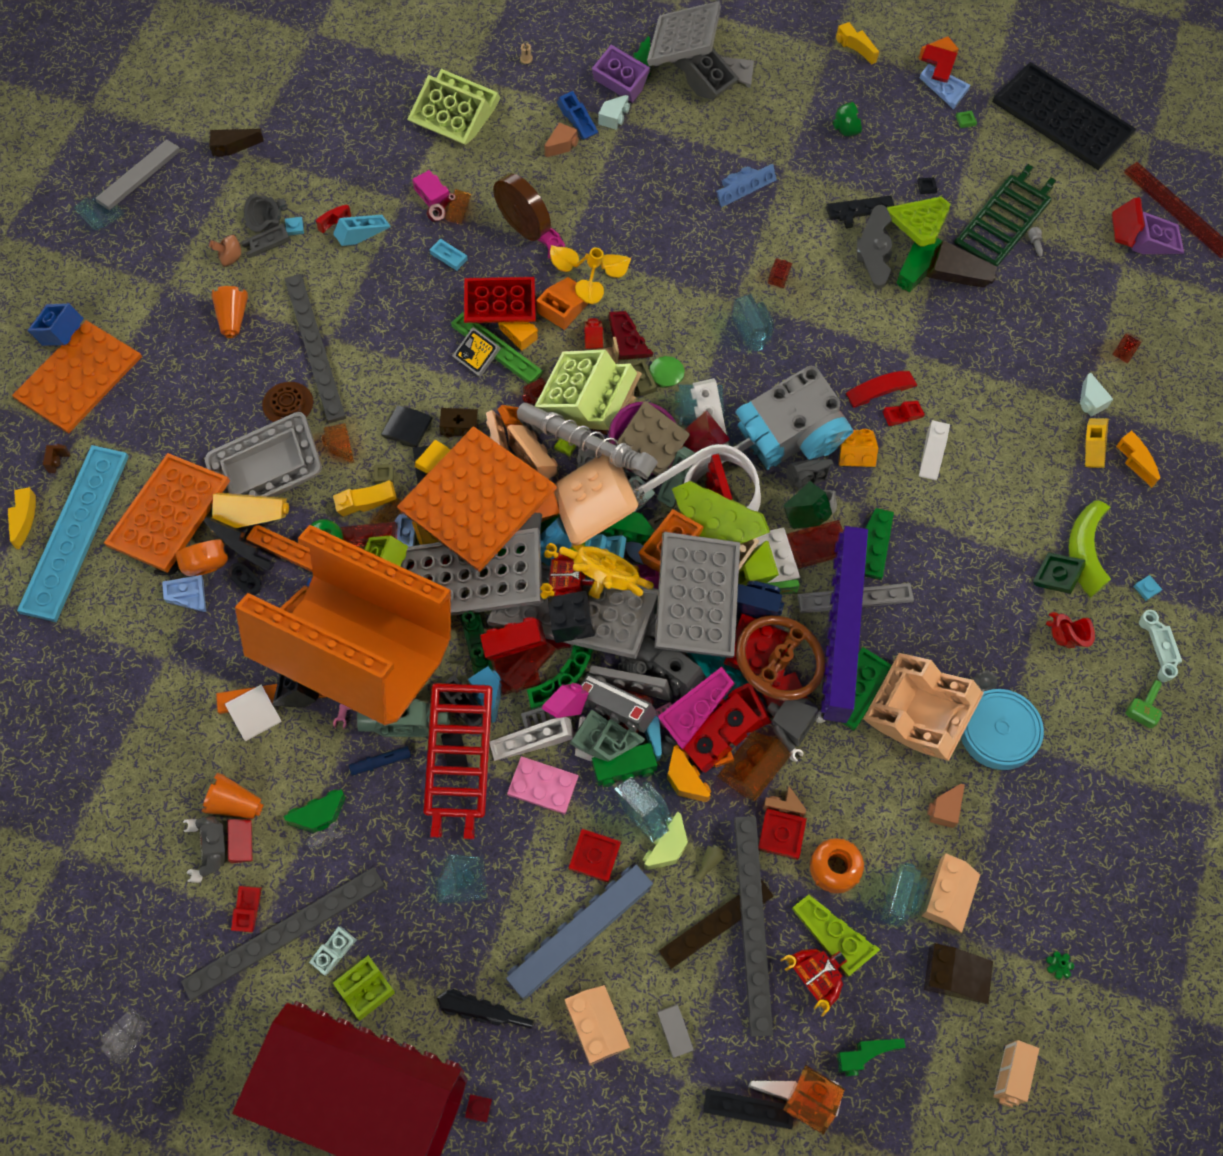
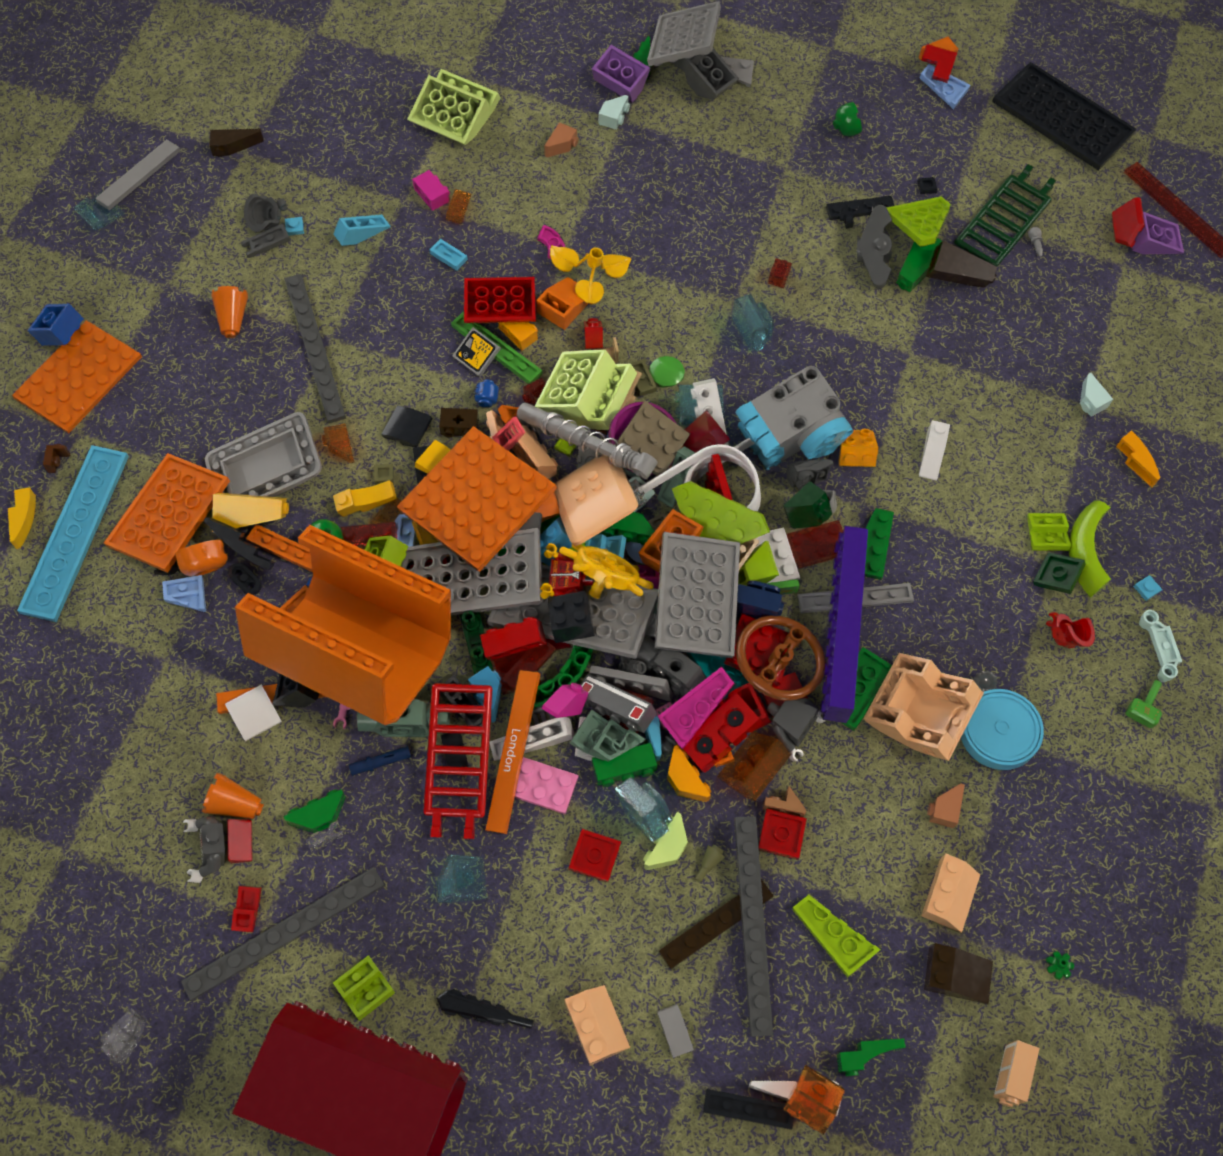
(228, 250): nougat piece -> none
(285, 398): reddish brown wheel -> none
(326, 220): red slope -> none
(332, 952): light aqua slope -> none
(439, 208): dark red plate -> none
(478, 1108): dark red plate -> none
(486, 393): none -> blue head
(500, 437): none -> coral slope
(513, 752): none -> orange tile
(522, 206): reddish brown brick -> none
(526, 56): tan pin -> none
(577, 115): blue slope -> none
(579, 932): sand blue brick -> none
(629, 341): dark red wing -> none
(744, 182): medium blue bracket -> none
(819, 974): torso -> none
(828, 879): orange piece -> none
(857, 41): yellow slope -> none
(880, 386): red slope -> none
(903, 895): clear light blue brick -> none
(904, 413): red slope -> none
(966, 119): bright green tile -> none
(1048, 531): none -> lime slope
(1096, 442): yellow slope -> none
(1127, 347): clear red slope -> none

